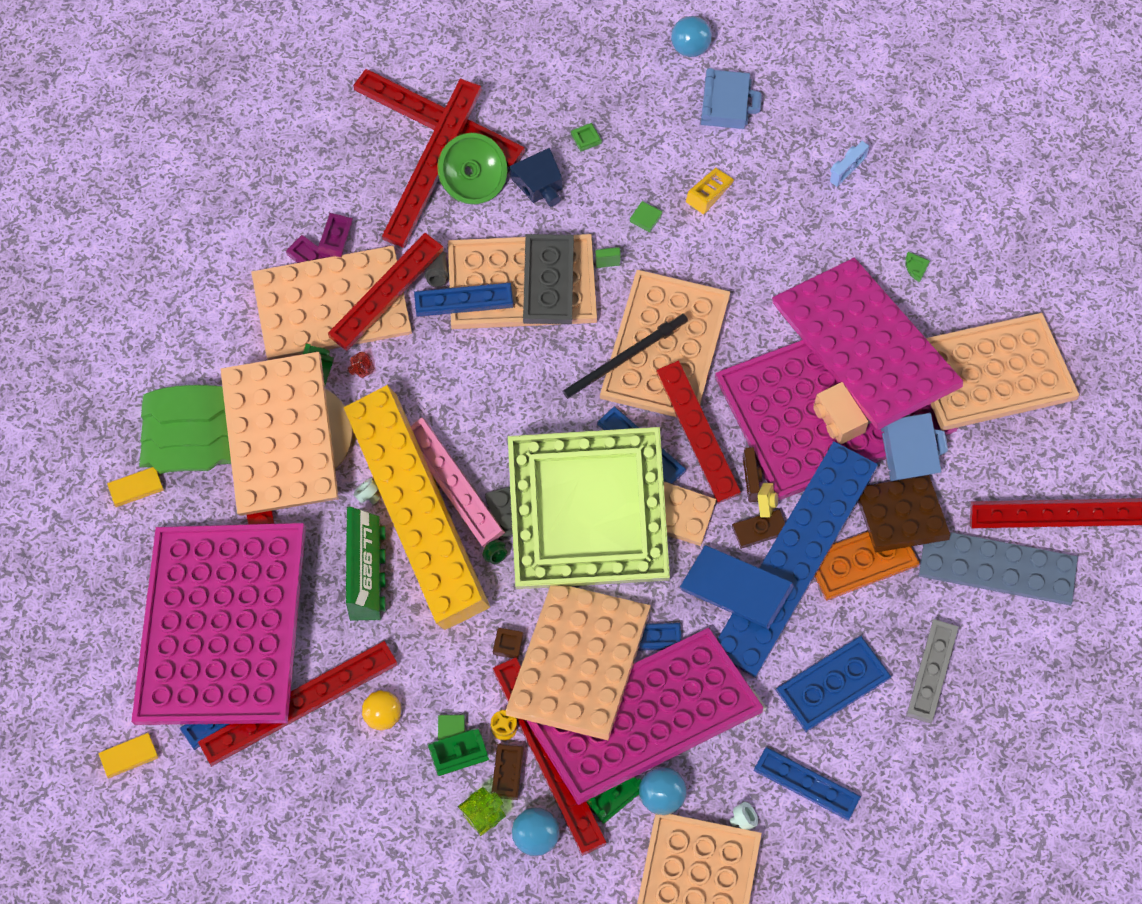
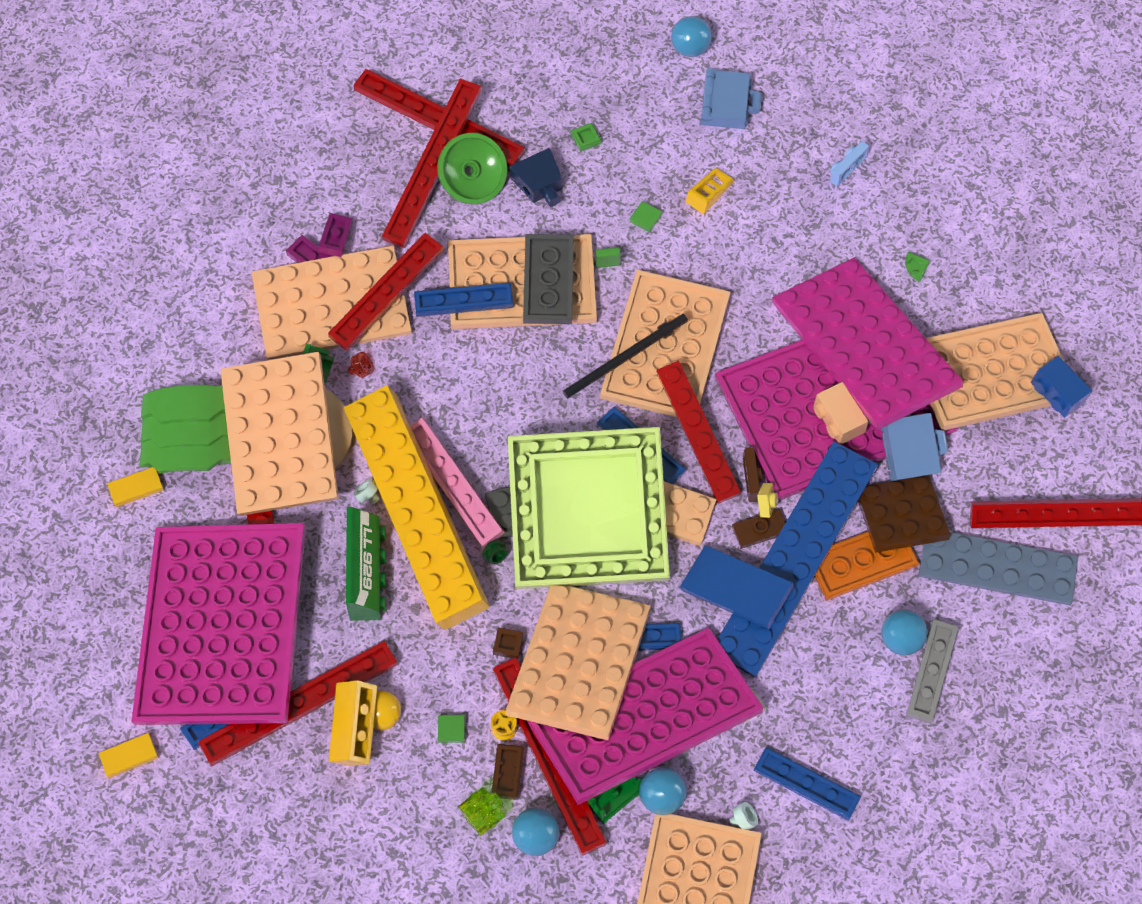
(352, 723): none -> yellow brick
(437, 271): dark grey cone -> none
(458, 751): green hinge -> none
(833, 683): blue tile -> none
(904, 632): none -> dark azure piece
(1061, 386): none -> blue brick

